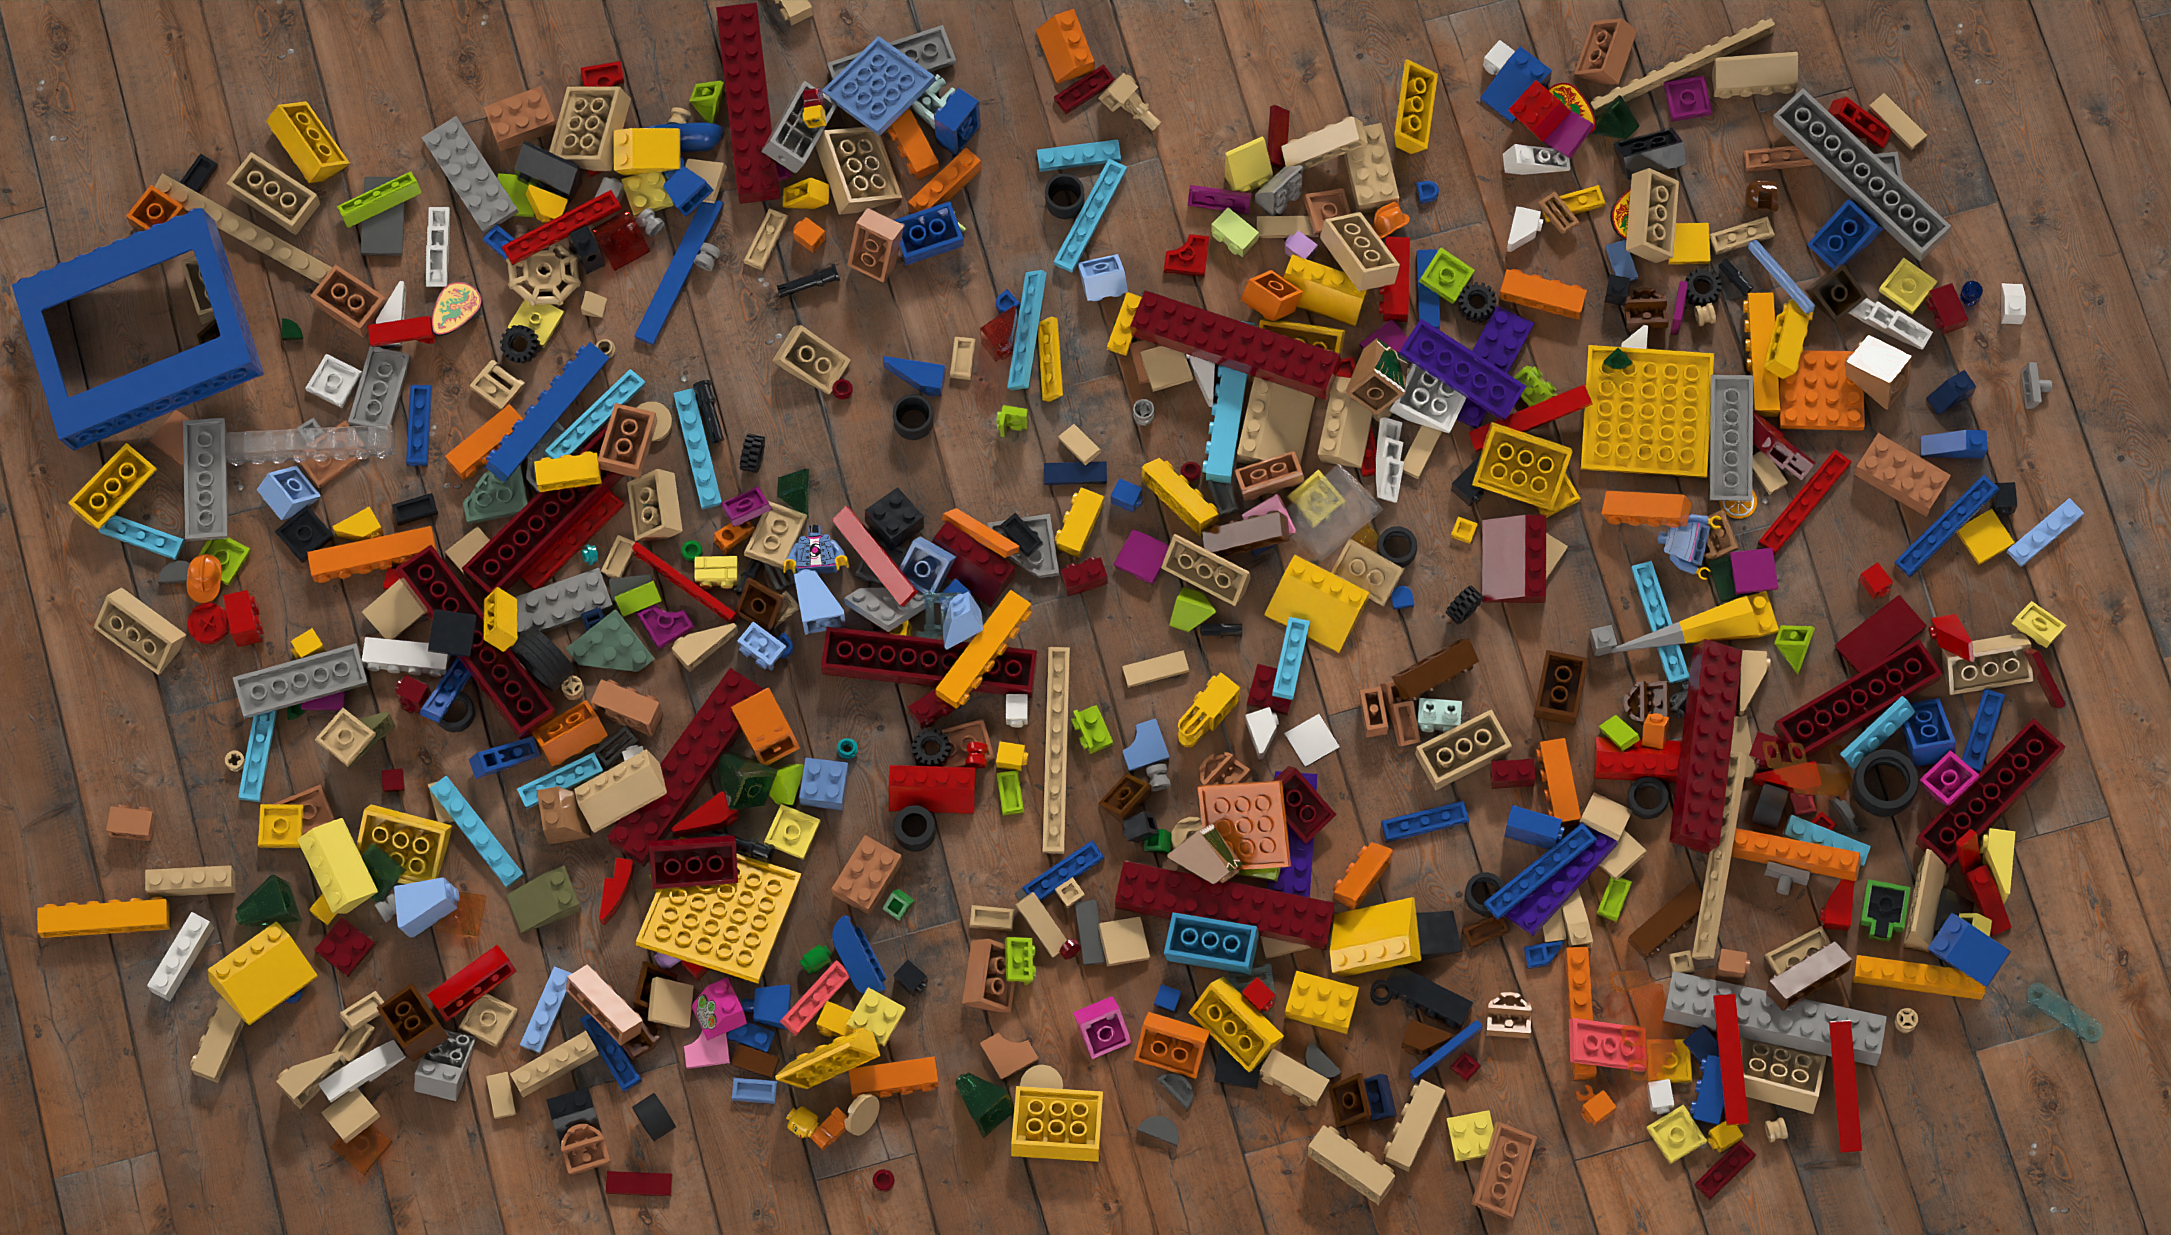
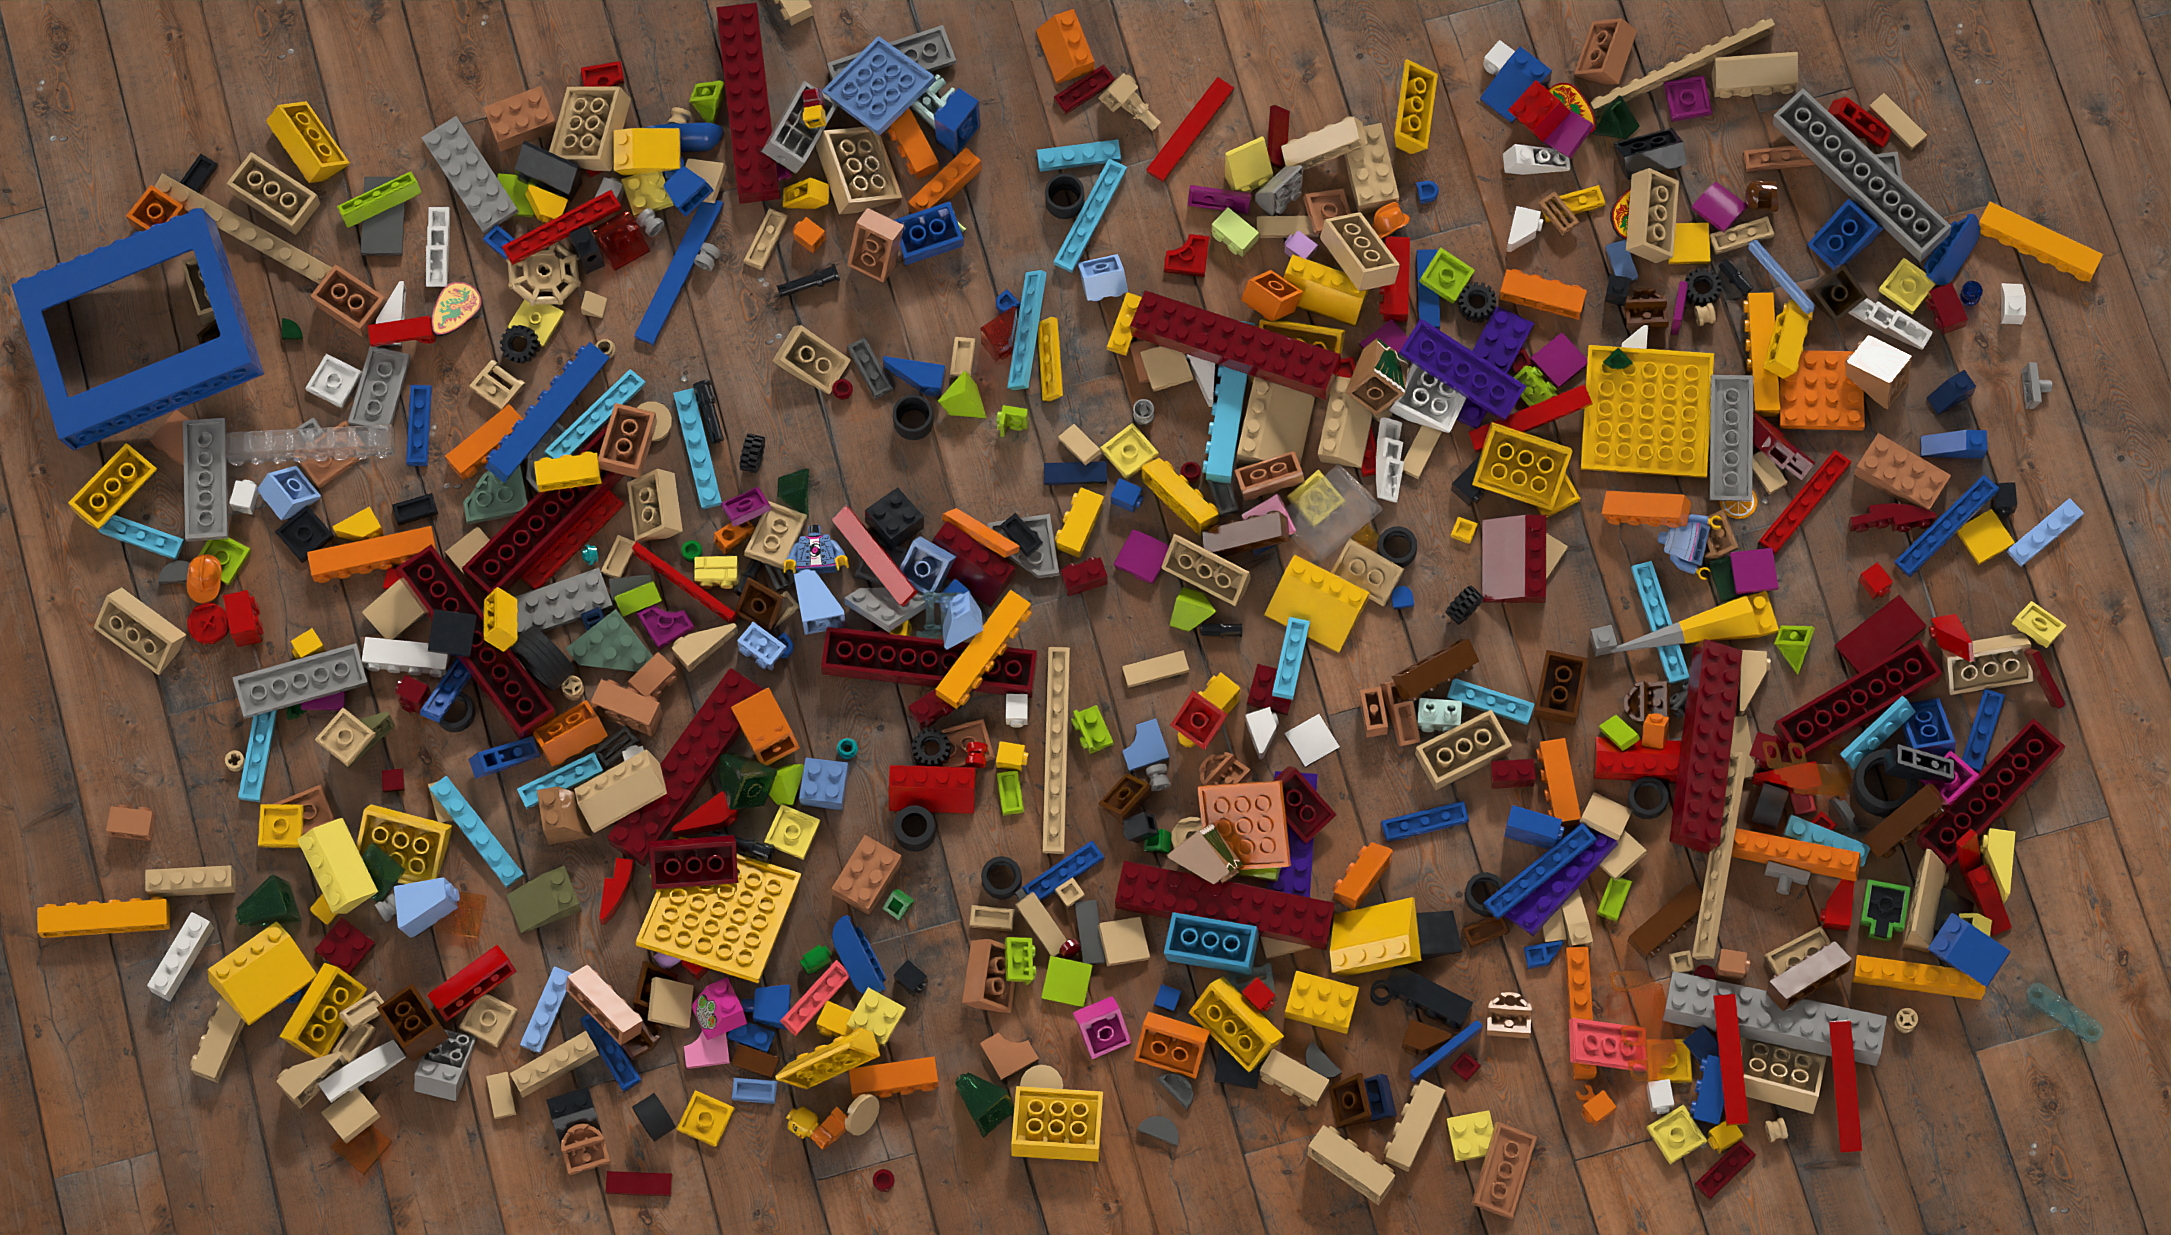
(244, 496): none -> white brick
(317, 1018): none -> yellow slope
(654, 677): none -> nougat brick
(705, 1118): none -> yellow tile
(870, 368): none -> dark grey tile
(963, 398): none -> lime slope
(1001, 861): none -> black tyre
(1067, 981): none -> lime tile
(1129, 451): none -> light yellow plate
(1190, 129): none -> red tile
(1199, 720): none -> red slope
(1486, 699): none -> medium azure plate
(1521, 361): none -> dark red tile
(1559, 360): none -> magenta tile
(1705, 971): none -> dark red plate
(1719, 207): none -> magenta slope
(1900, 516): none -> dark red slope
(1905, 821): none -> reddish brown brick
(1917, 764): none -> black slope
(1953, 251): none -> blue brick
(2039, 242): none -> light orange brick

